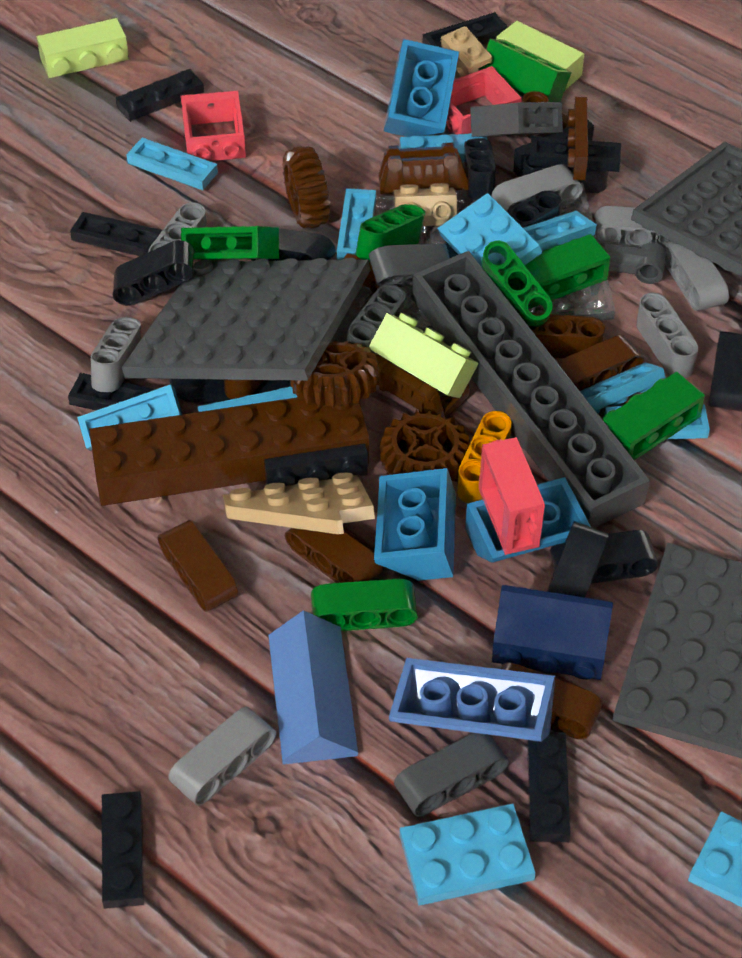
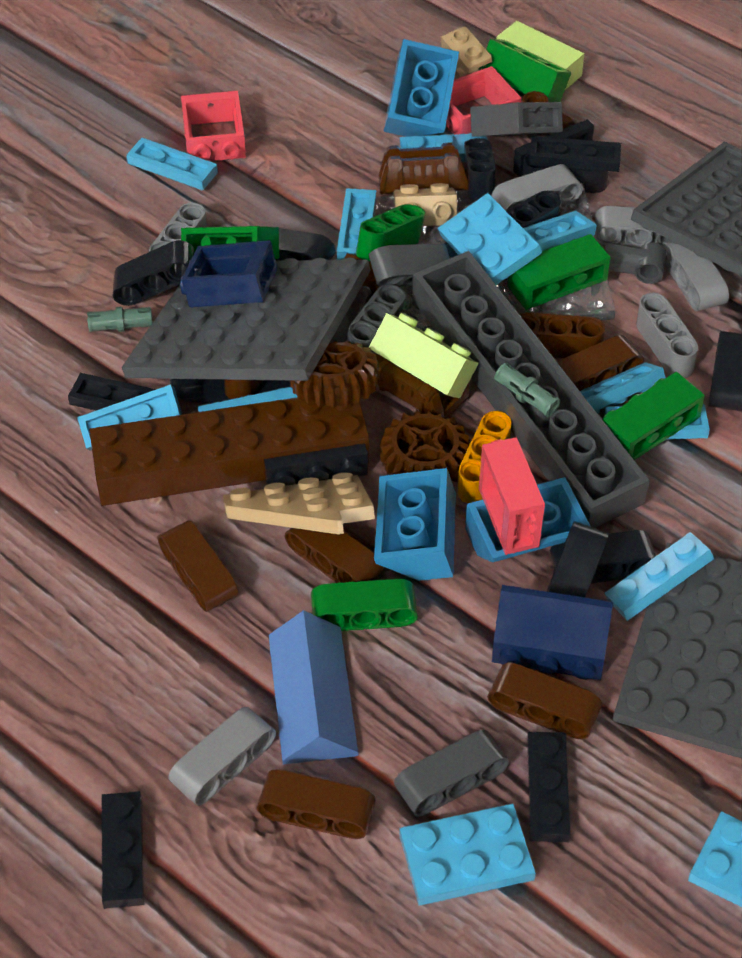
(82, 47): yellowish green brick -> none
(113, 234): black plate -> none
(113, 352): light grey beam -> none
(119, 319): none -> sand green pin
(159, 95): black plate -> none
(229, 274): none -> dark blue window
(306, 187): reddish brown gear -> none
(316, 804): none -> reddish brown beam
(474, 699): medium blue slope -> none
(482, 27): black plate -> none
(511, 269): green beam -> none
(527, 389): none -> sand green pin
(578, 138): reddish brown plate -> none
(659, 576): none -> medium azure plate

